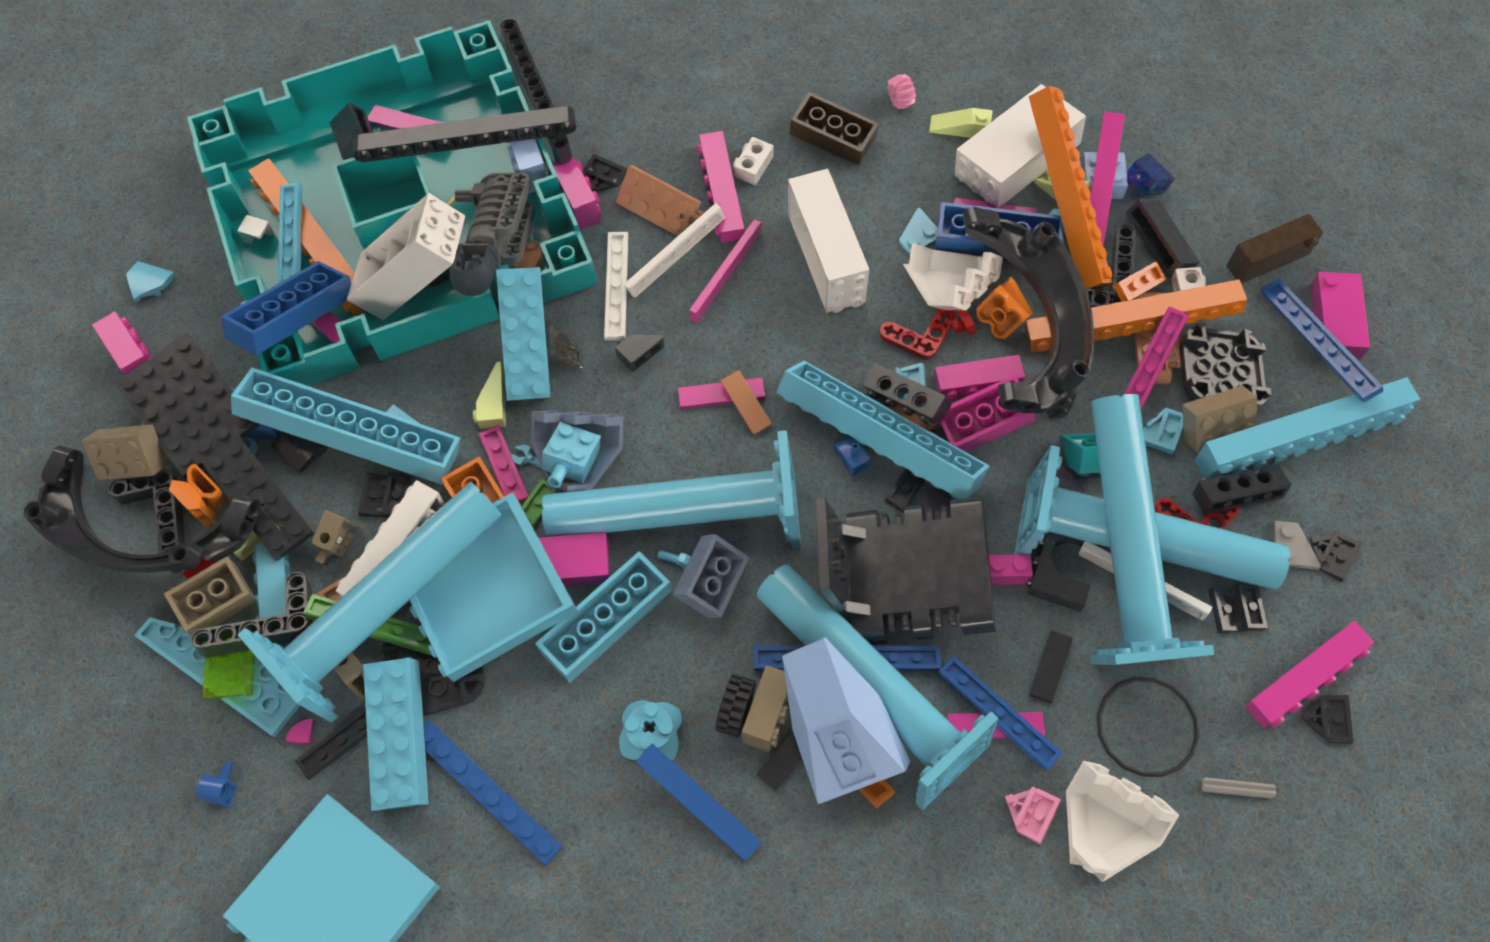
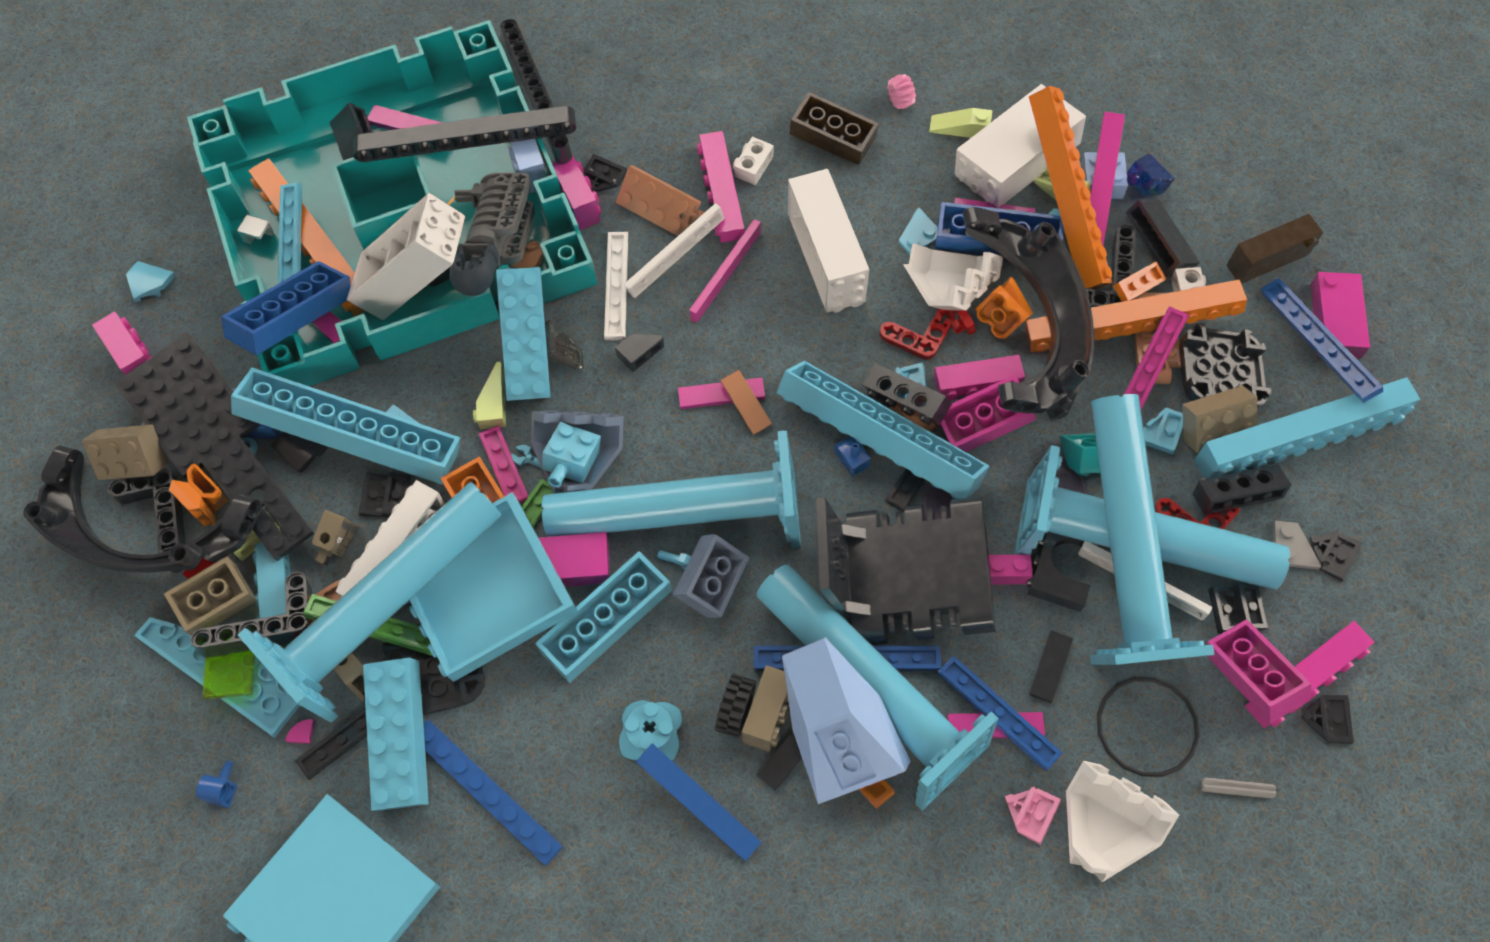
(1259, 671): none -> dark pink brick

